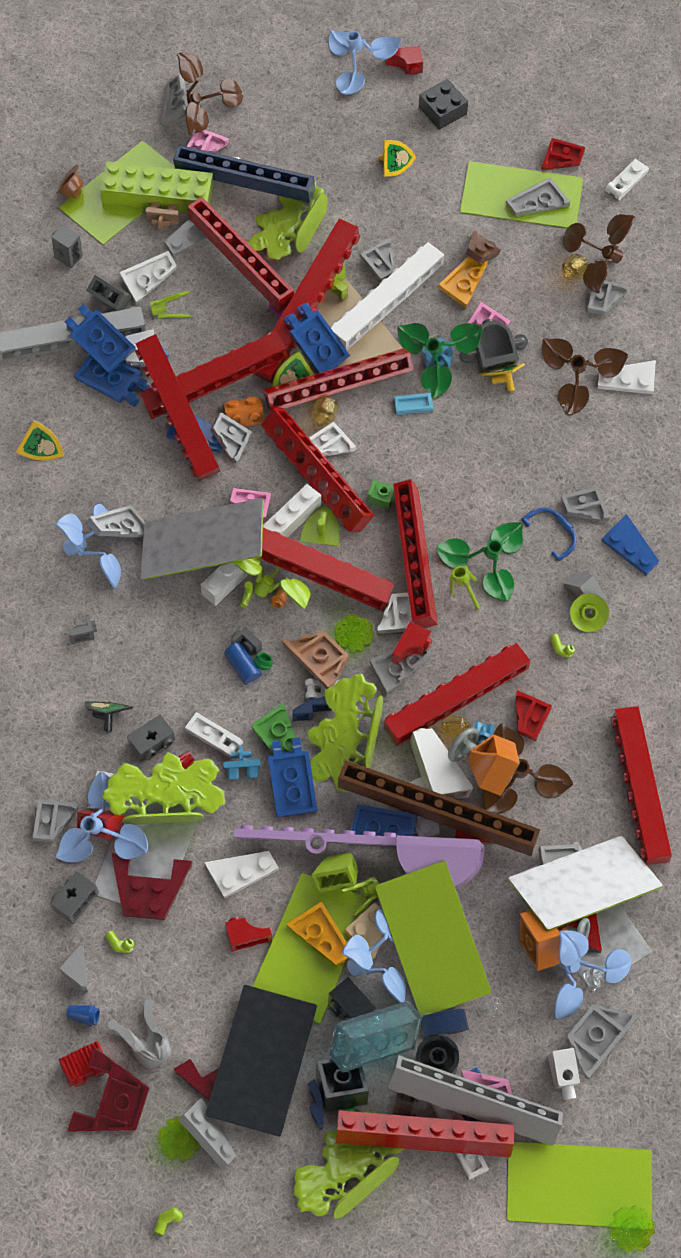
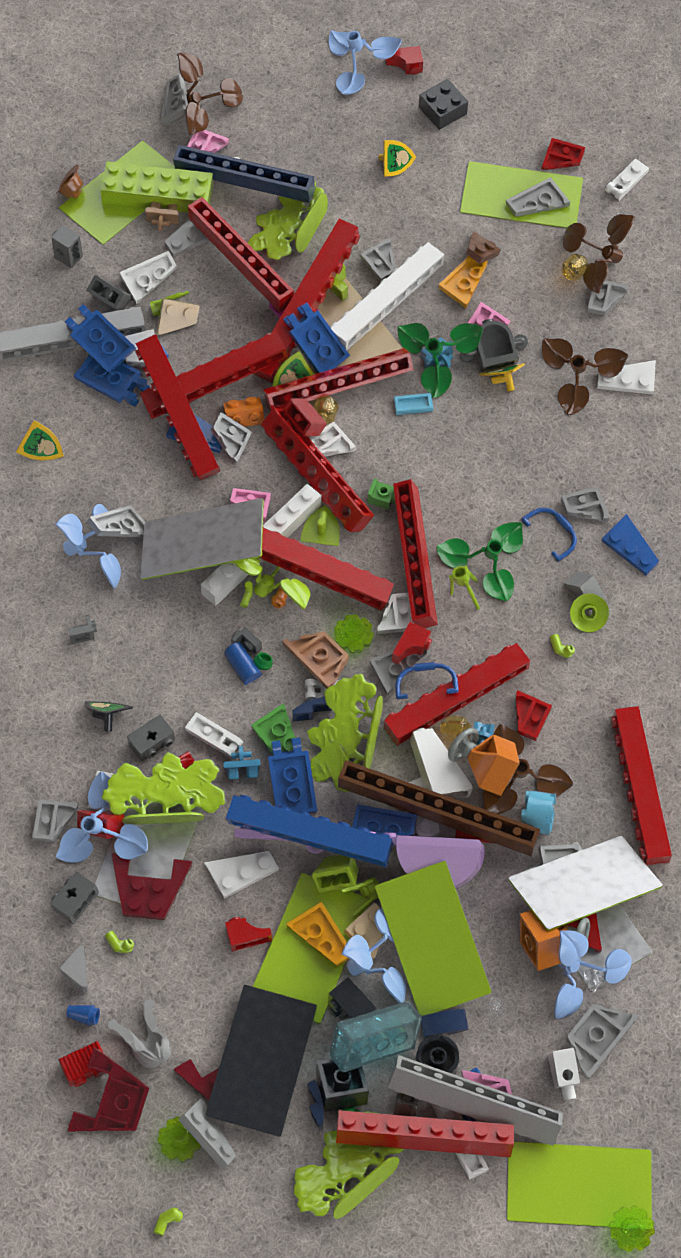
(176, 315): none -> tan wing
(304, 417): none -> red brick
(309, 830): none -> blue brick
(424, 667): none -> blue piece
(539, 810): none -> medium azure brick

